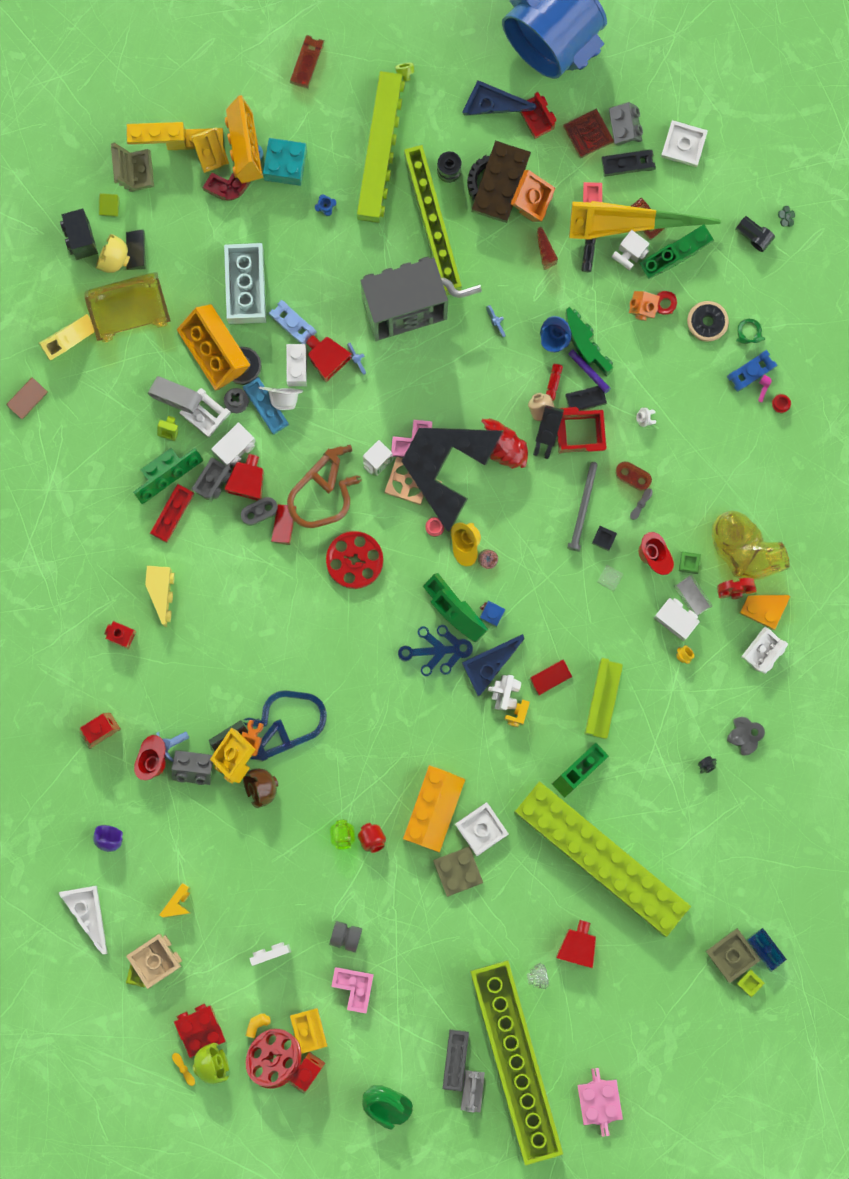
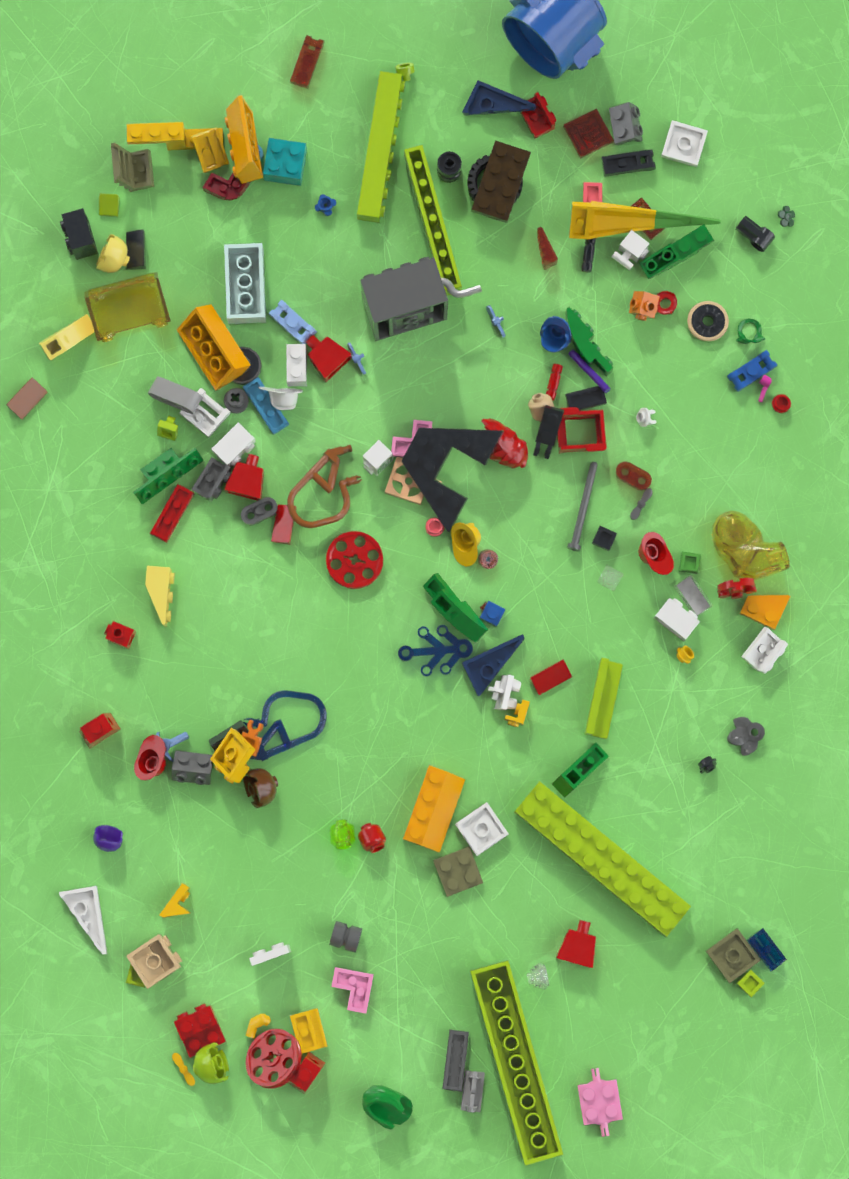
(533, 196): orange plate -> none

